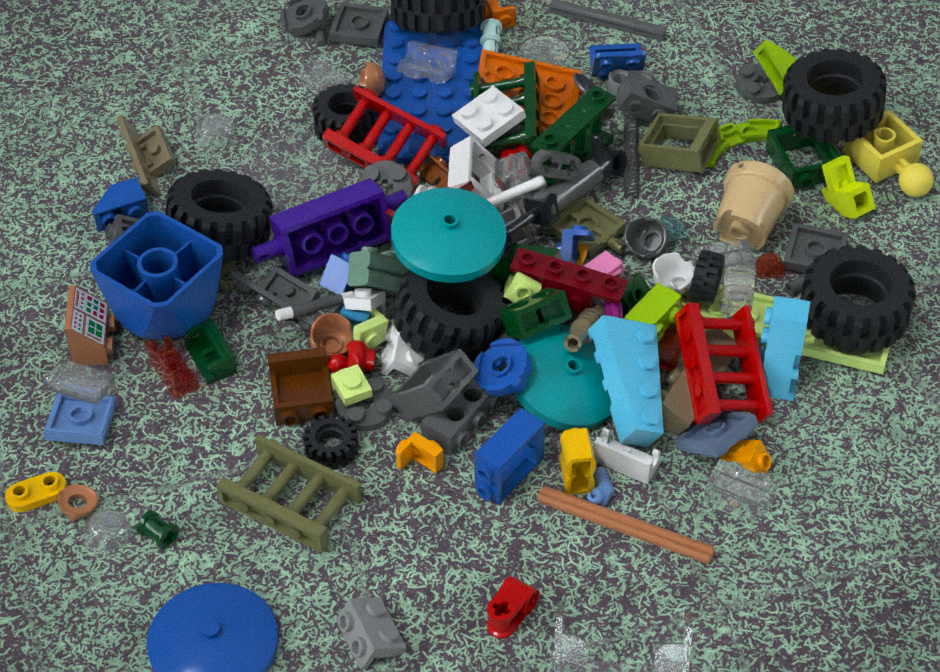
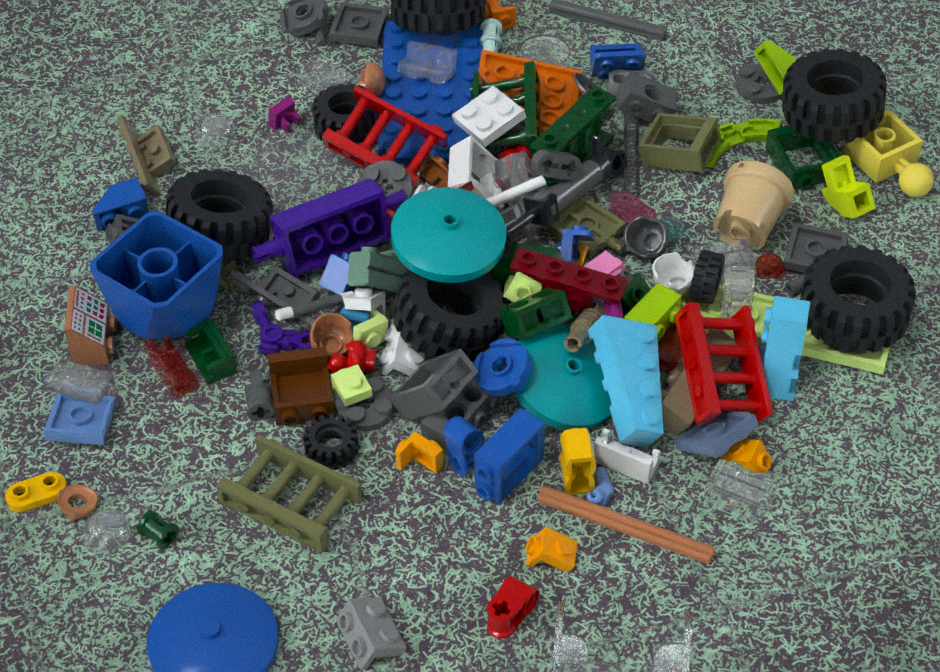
(259, 397): none -> dark grey hinge
(275, 339): none -> dark purple piece
(282, 113): none -> magenta tile
(462, 442): none -> blue piece
(552, 549): none -> light orange bracket
(633, 206): none -> clear pink plate

